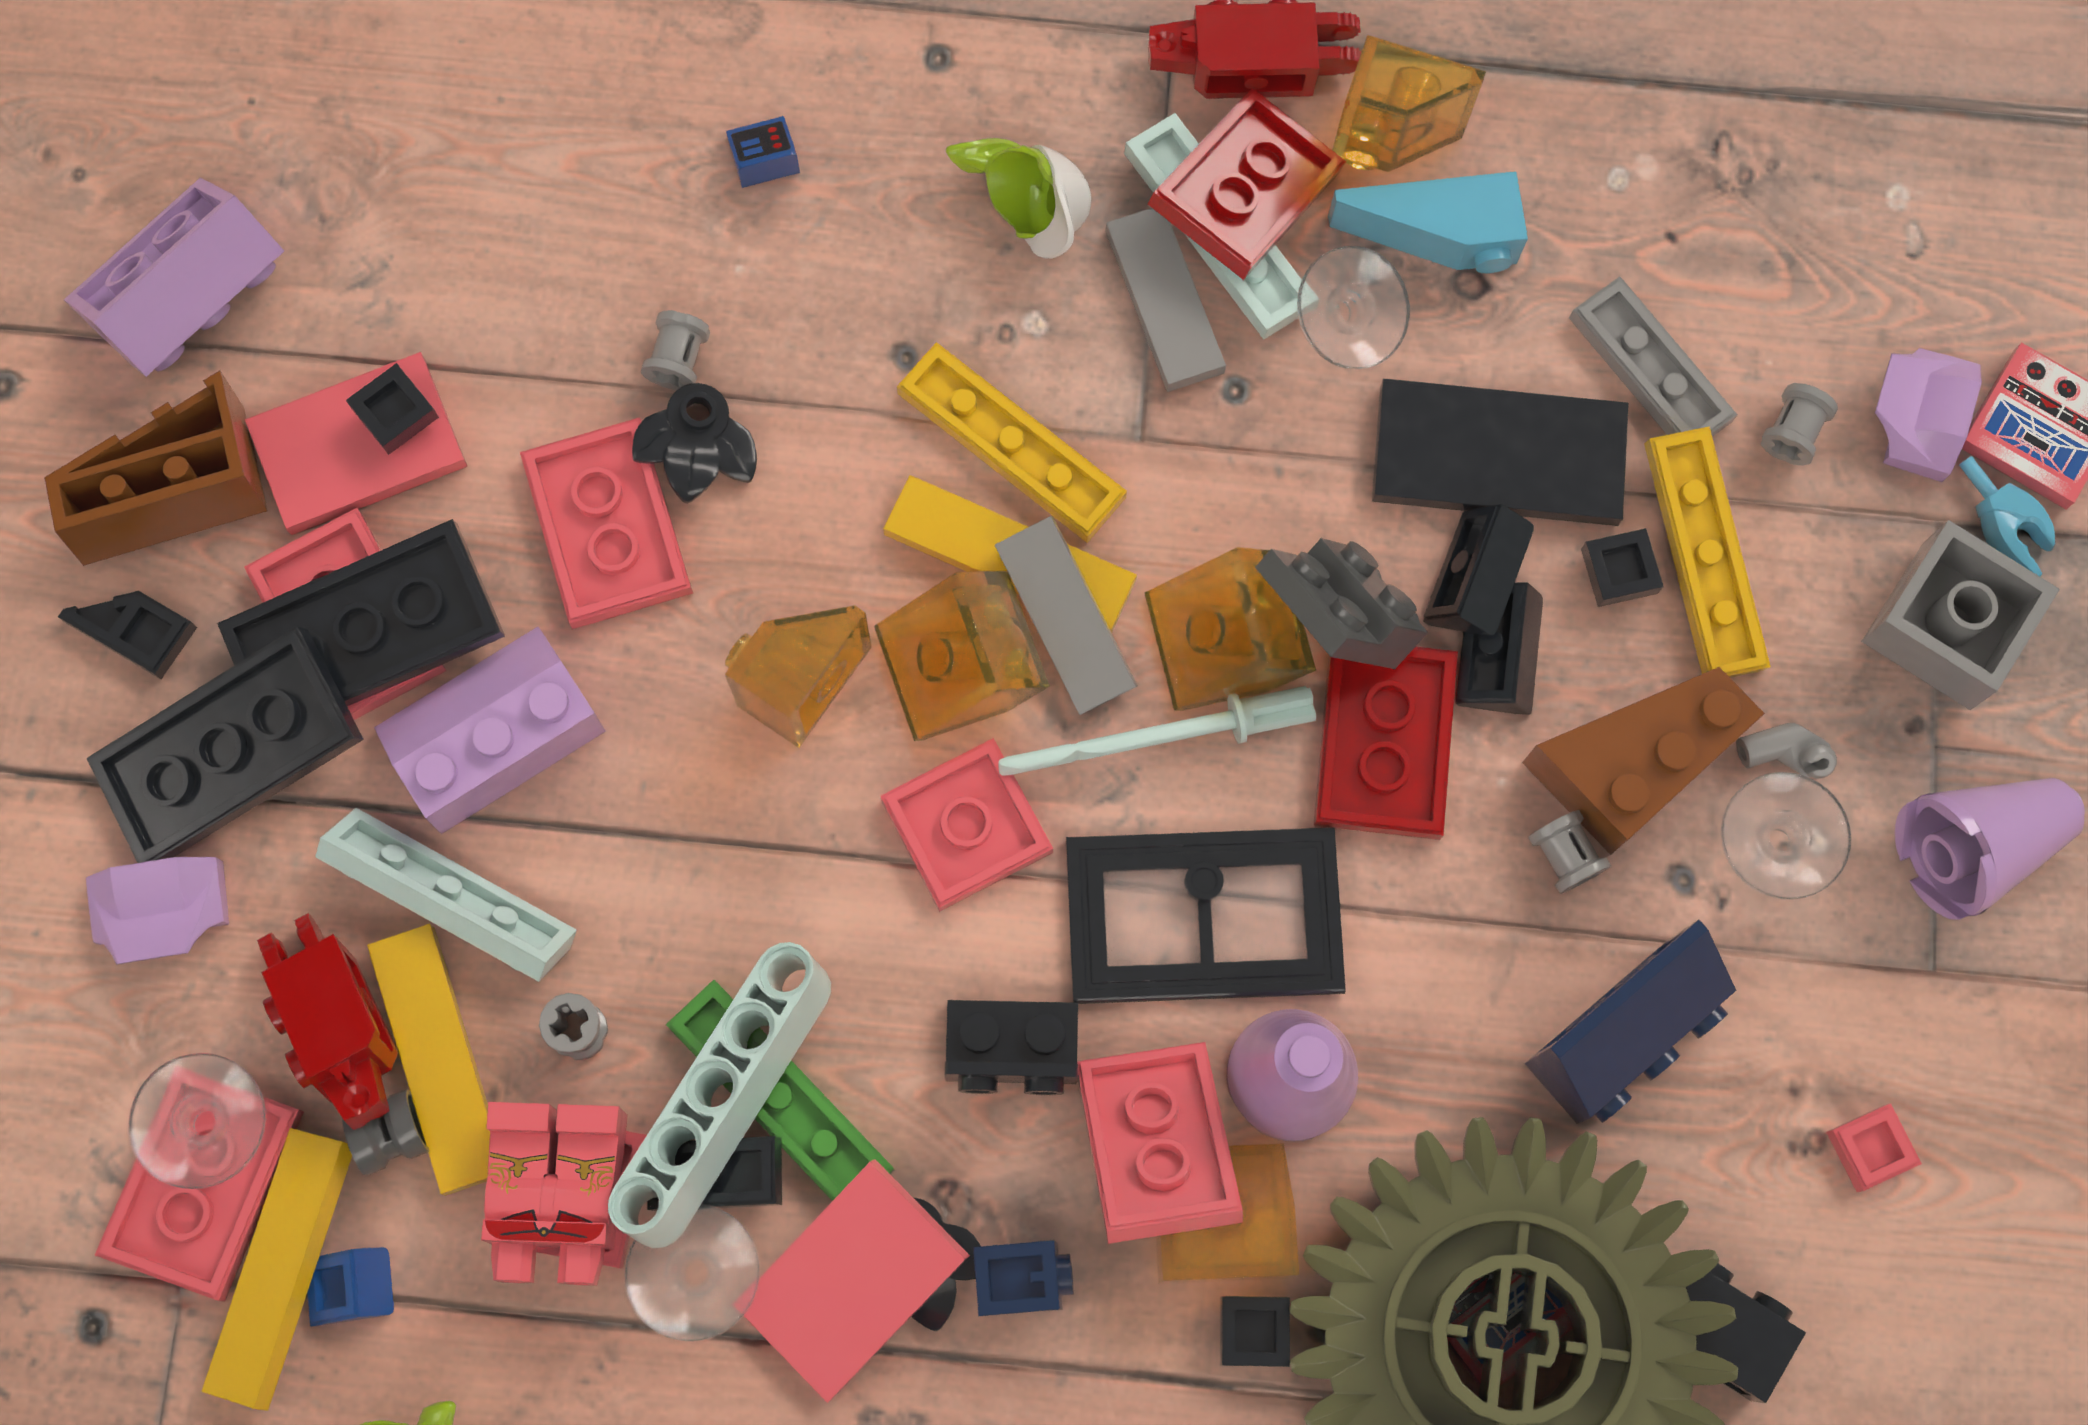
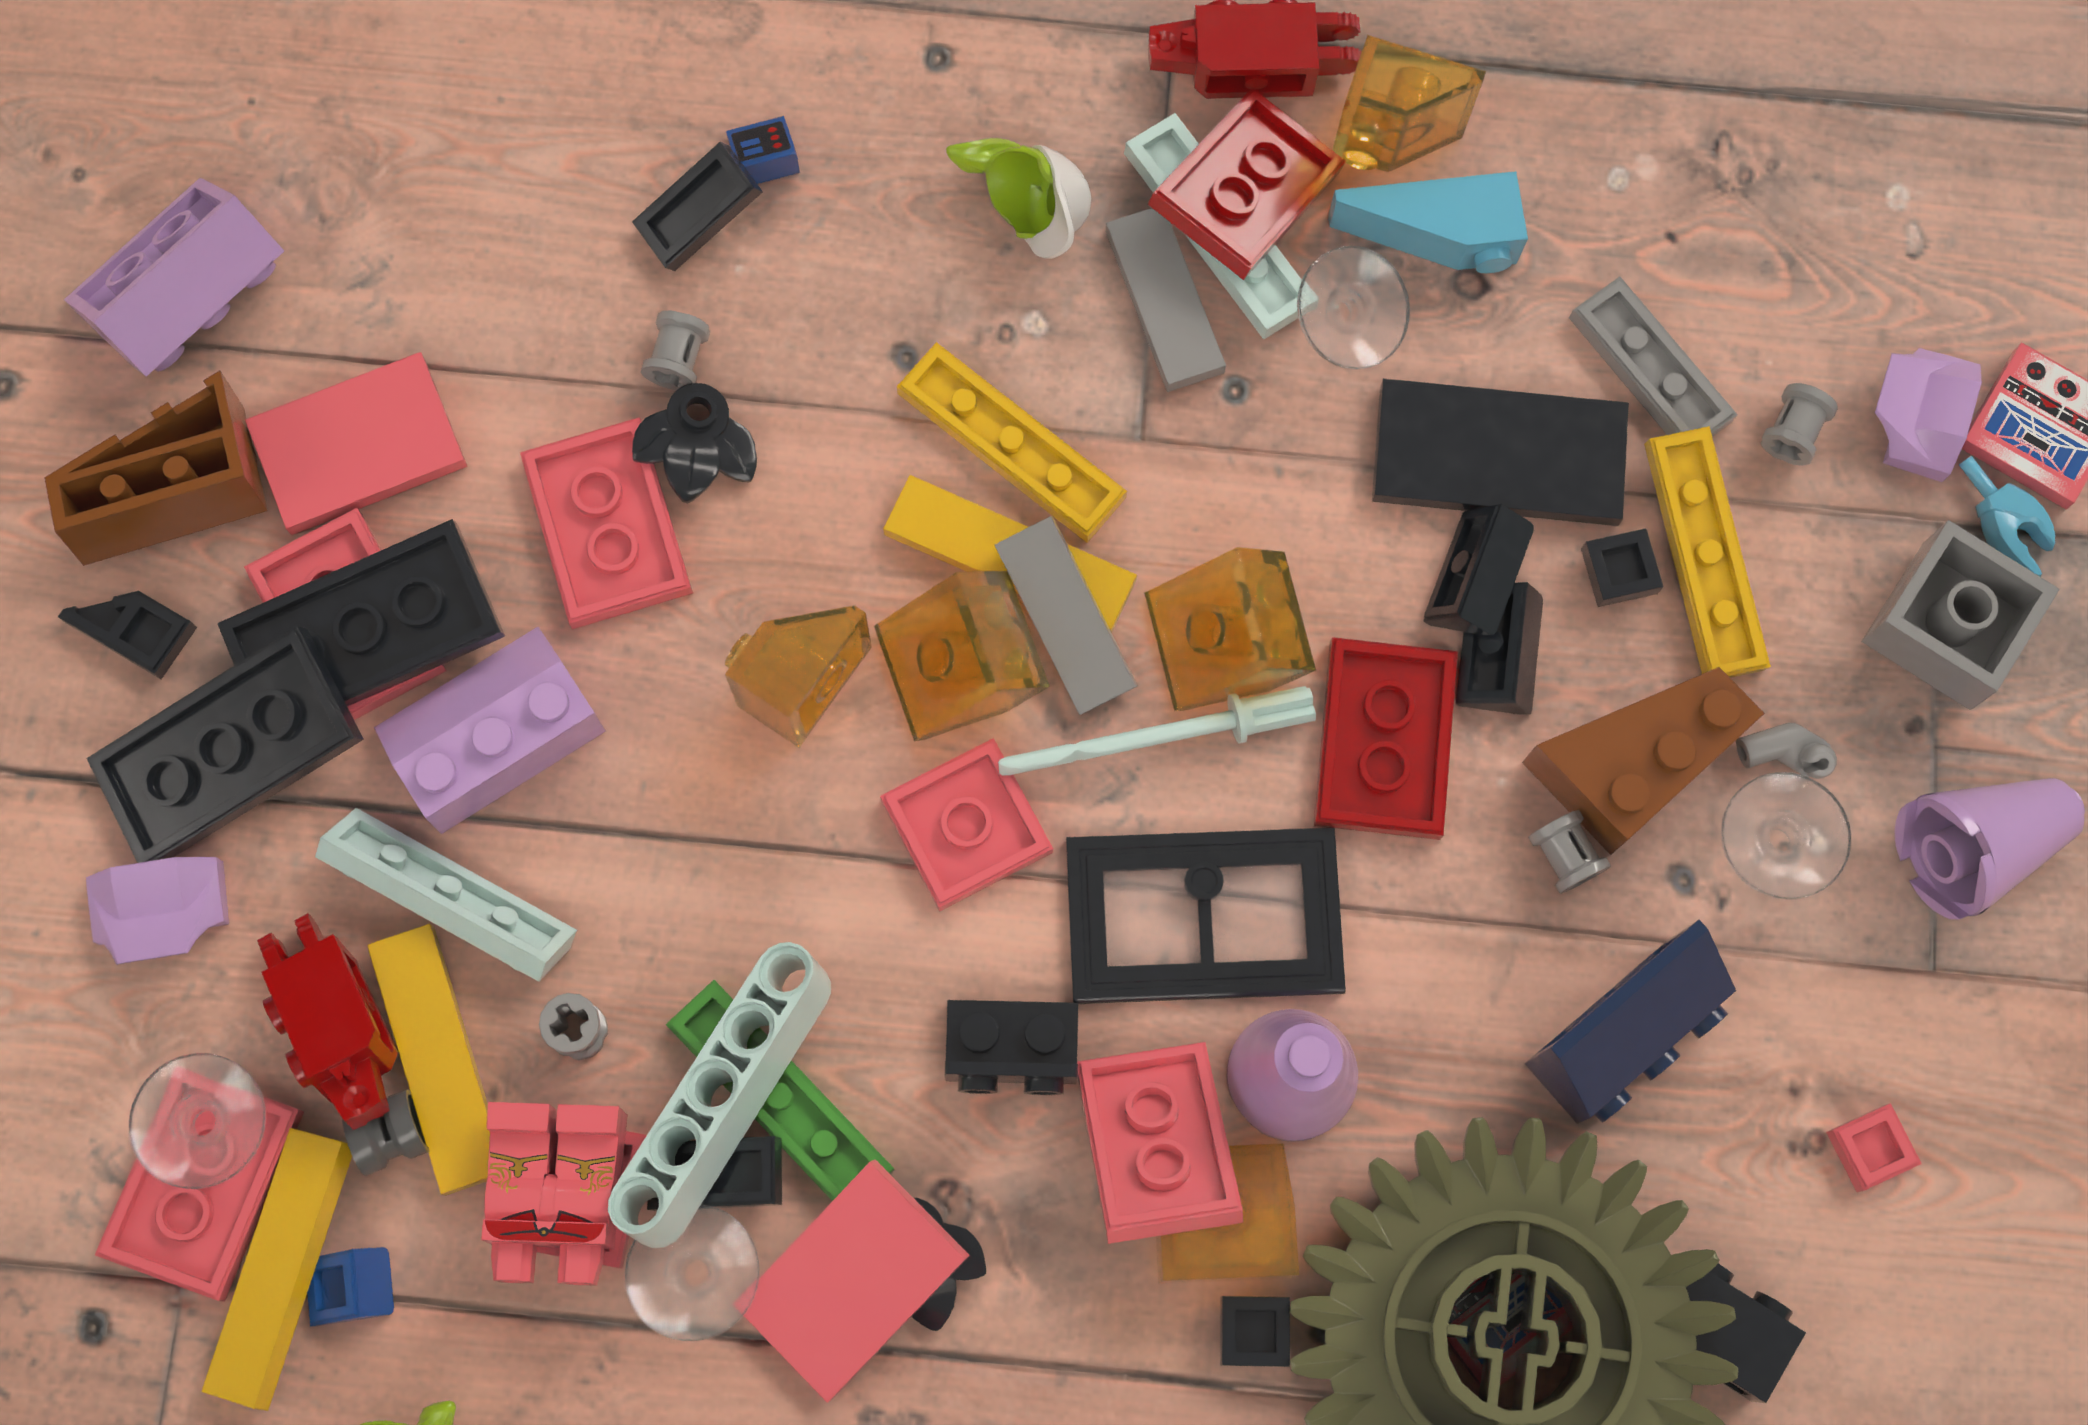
(392, 408): black plate -> none
(697, 206): none -> black tile
(1021, 1278): dark blue bracket -> none
(1345, 602): dark grey plate -> none

